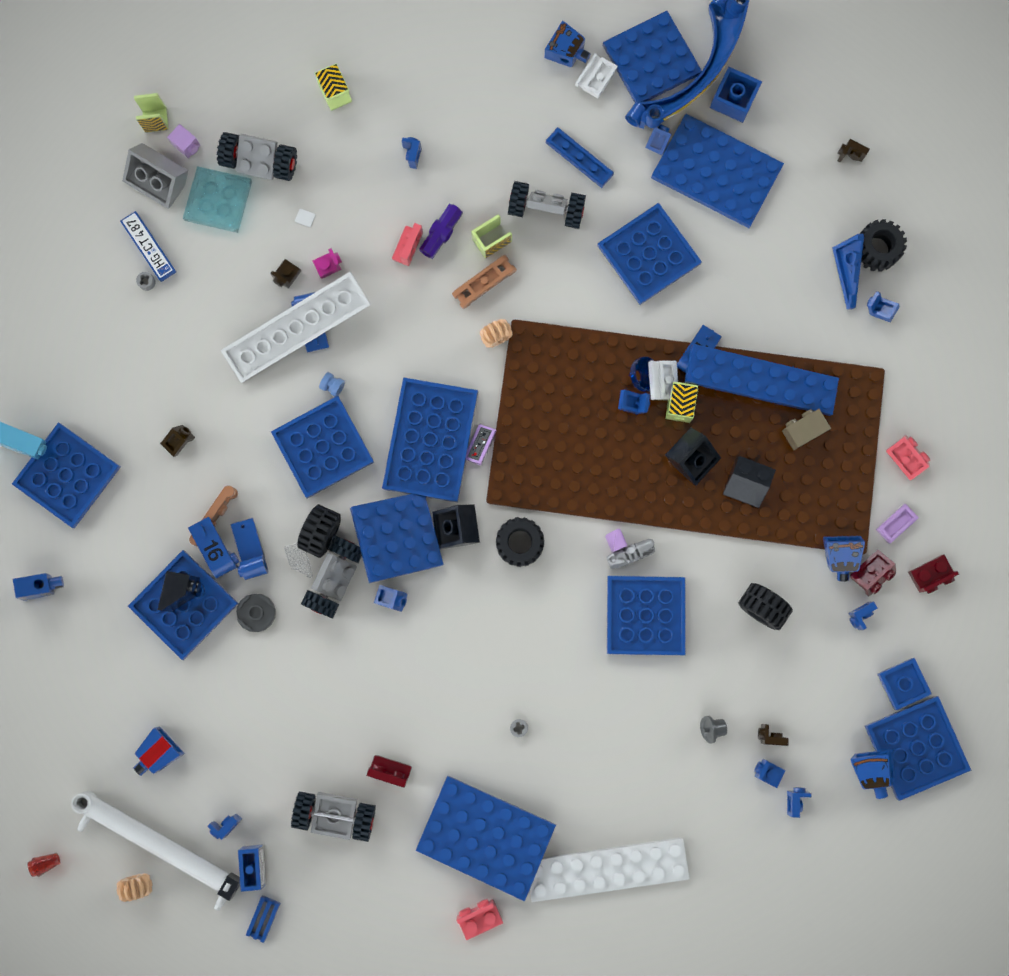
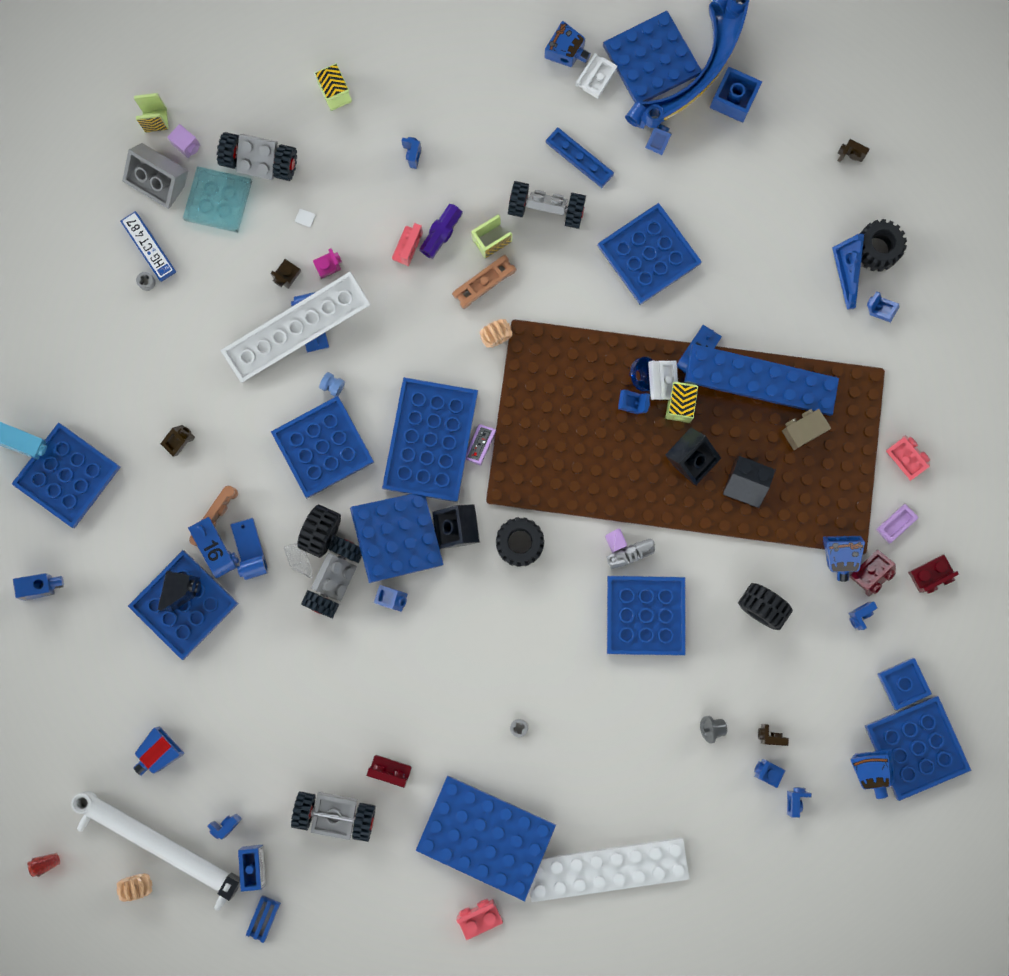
(256, 612): dark grey tile -> none
(717, 170): blue plate -> none

